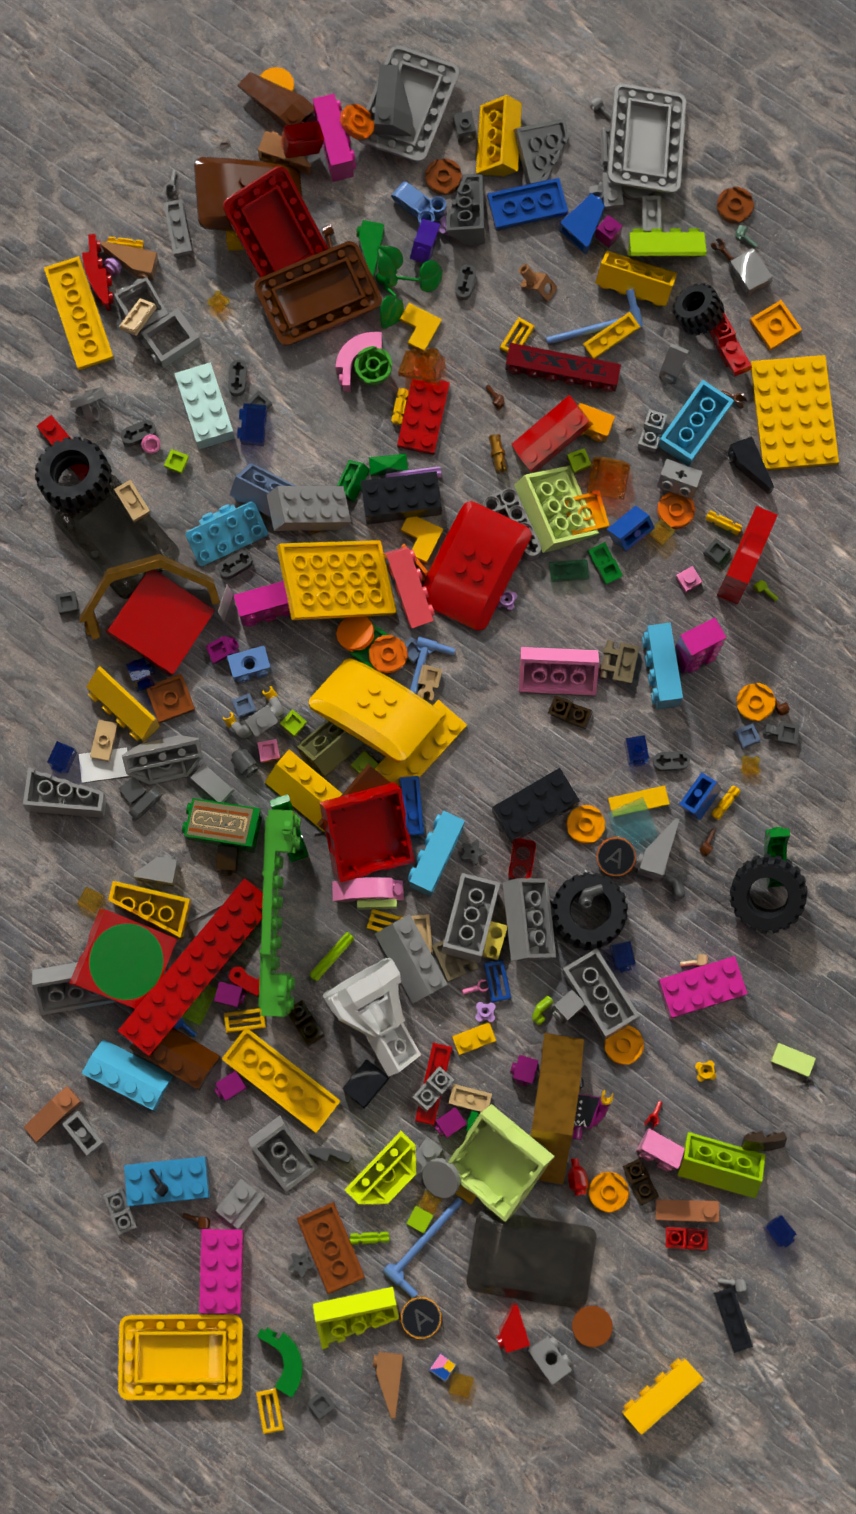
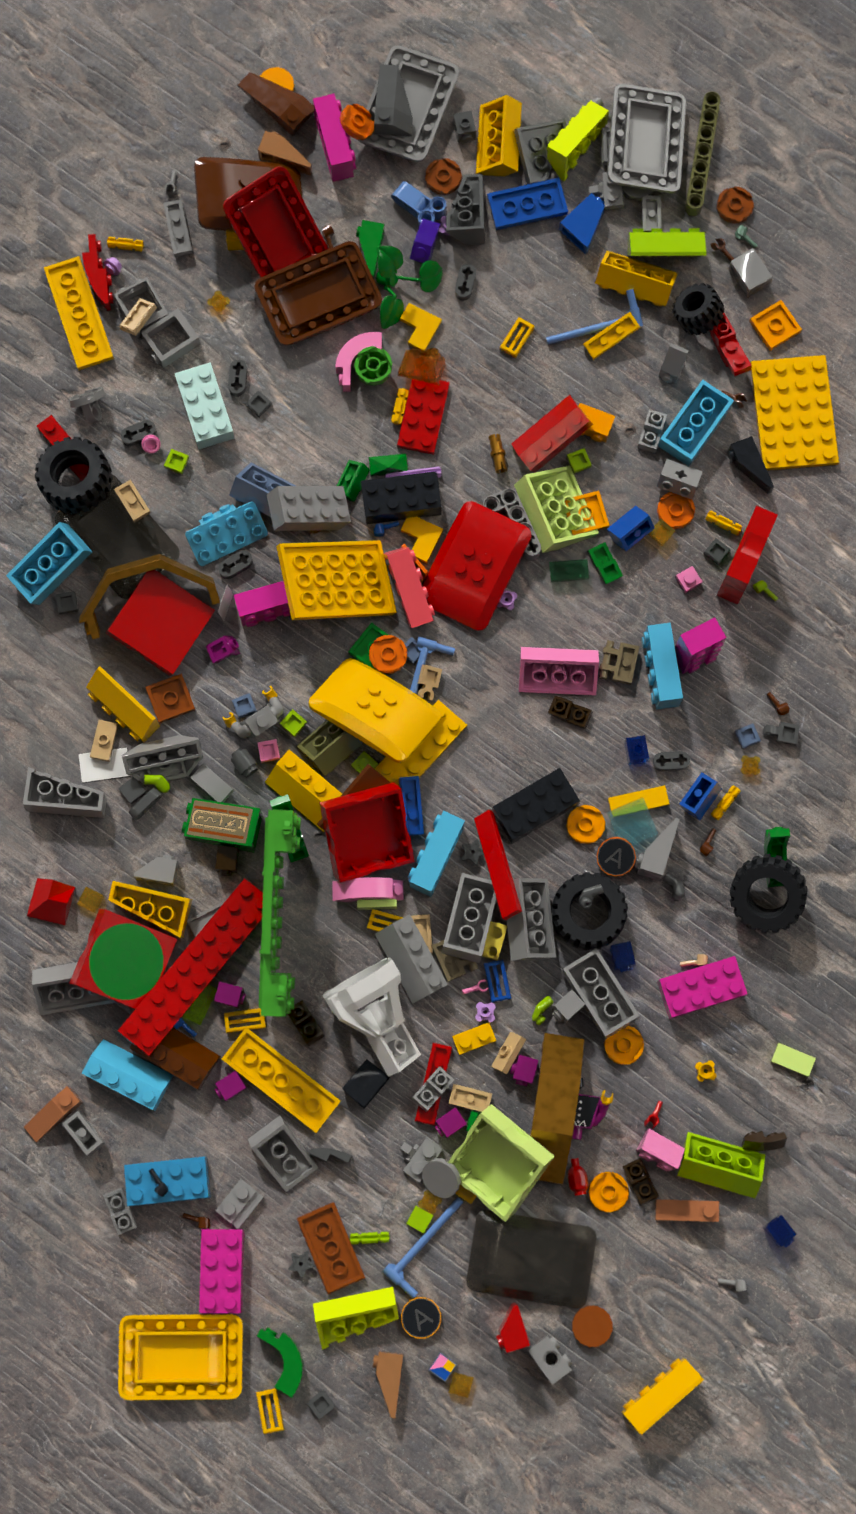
(49, 563): none -> medium azure brick
(51, 901): none -> red slope
(61, 757): clear blue brick -> none
(136, 261): medium nougat slope -> none
(141, 674): clear blue brick -> none
(159, 782): none -> lime arm
(242, 979): red leg -> none
(253, 424): clear blue brick -> none
(256, 655): medium blue brick -> none
(309, 137): red piece -> none
(331, 956): lime axle -> none
(355, 633): orange tile -> none
(379, 528): none -> blue hand
(386, 1173): neon yellow wedge -> none
(497, 865): none -> red tile
(499, 399): reddish brown hand -> none
(508, 1052): none -> tan plate
(531, 845): red piece -> none
(536, 281): medium nougat bracket -> none
(562, 367): dark red brick -> none
(576, 138): none -> neon yellow wedge
(608, 231): magenta brick -> none
(608, 478): clear orange slope -> none
(686, 1238): red slope -> none
(702, 161): none -> olive beam
(733, 1319): black tile -> none
(756, 702): light orange tile -> none

